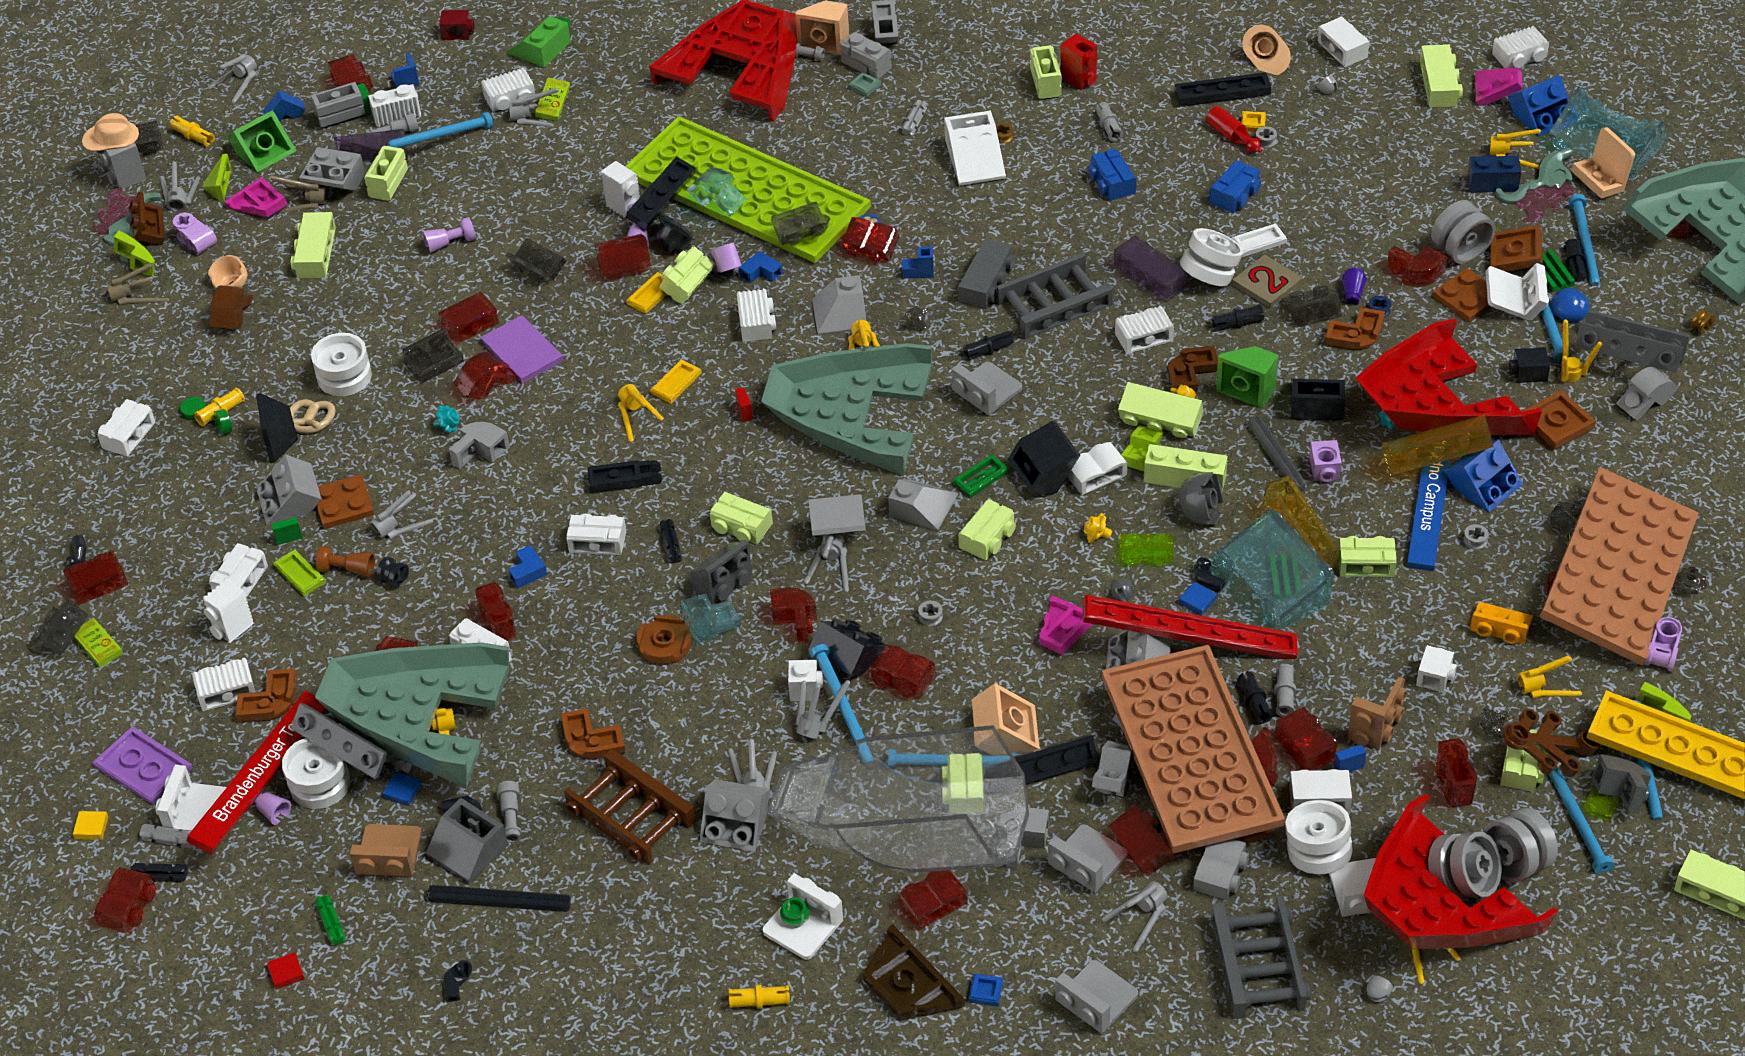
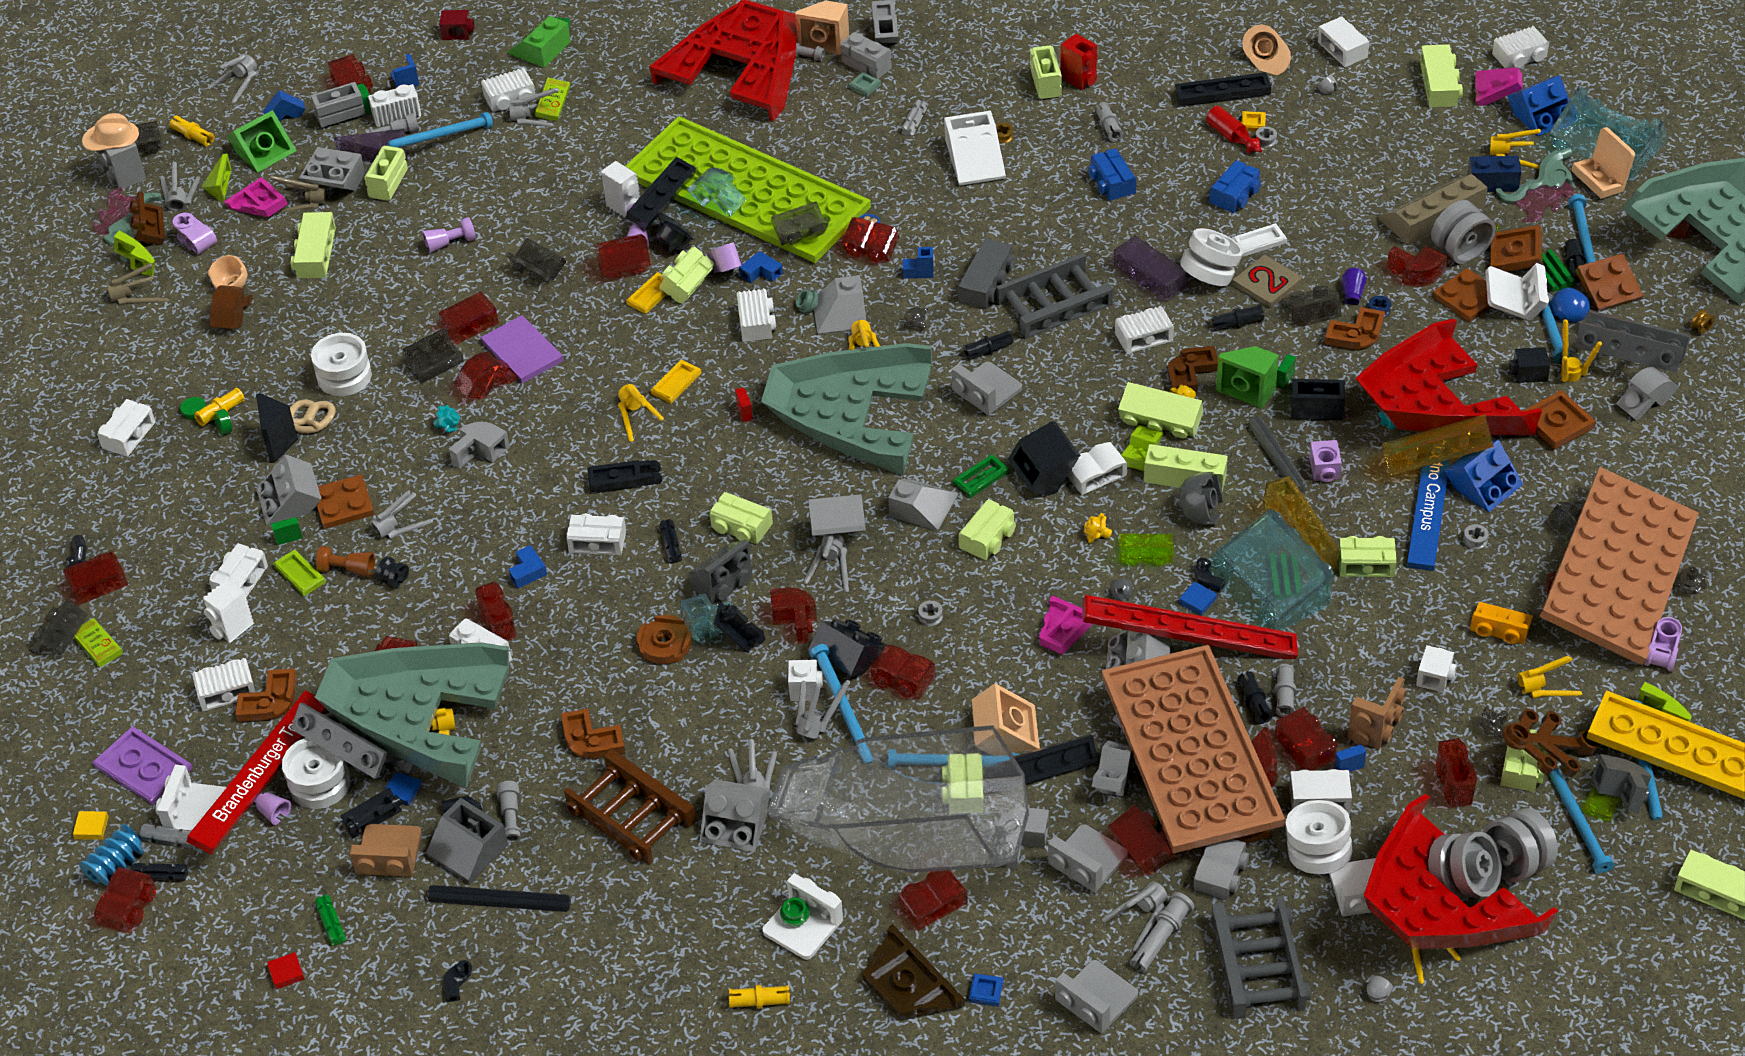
(112, 855): none -> dark azure piece
(371, 811): none -> black hinge
(734, 625): none -> black hinge
(807, 300): none -> sand green plate
(1168, 922): none -> light grey pin
(1286, 371): none -> green tile
(1416, 217): none -> dark tan slope
(1609, 282): none -> dark orange plate

